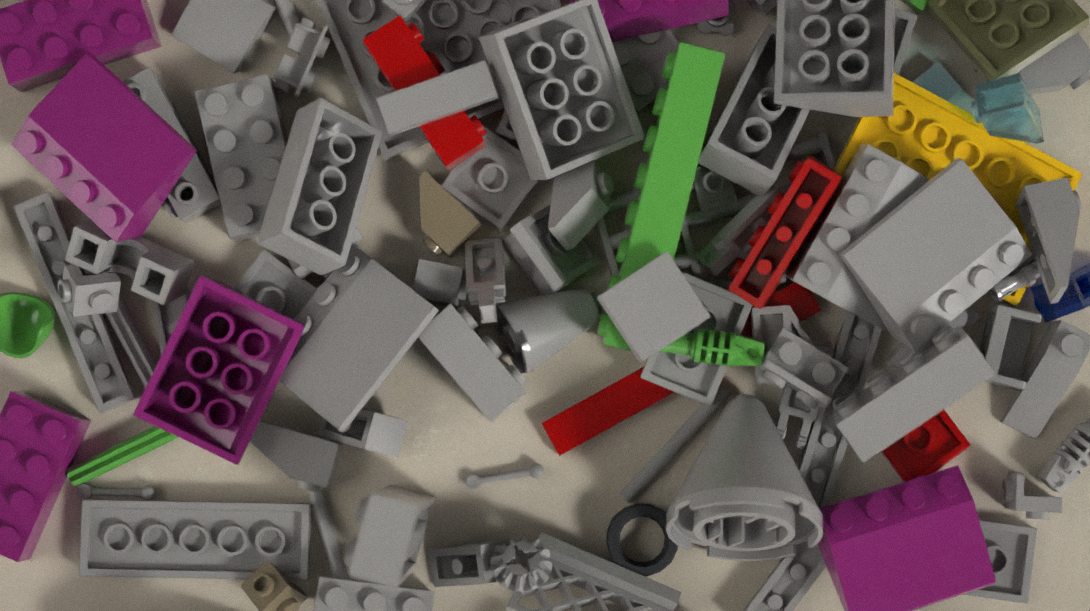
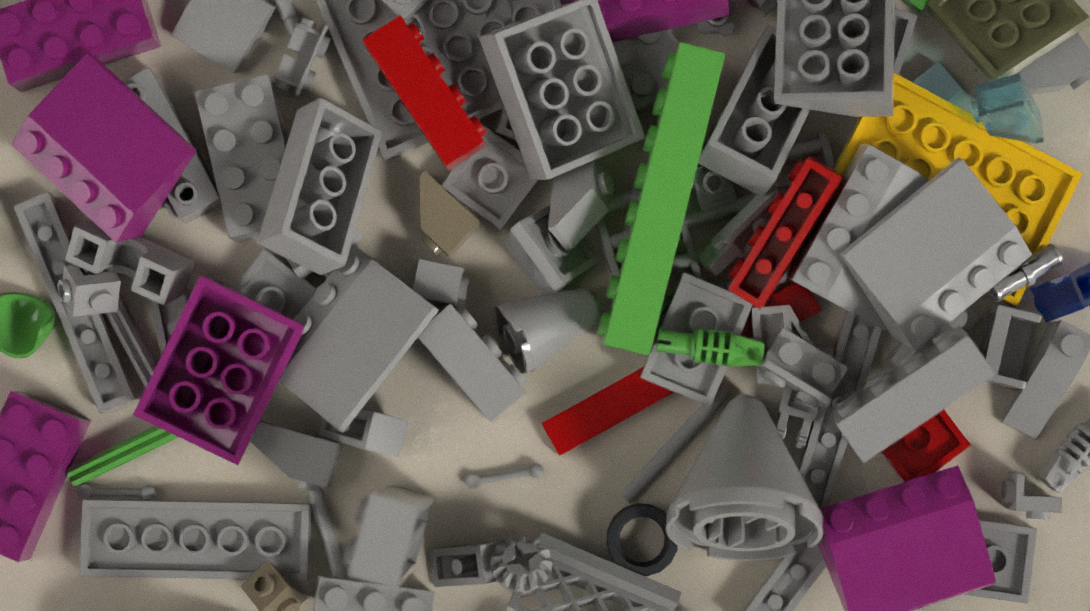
(437, 98): light grey tile -> none
(485, 275): light grey hinge -> none
(653, 307): light grey slope -> none
(1050, 223): light grey slope -> none

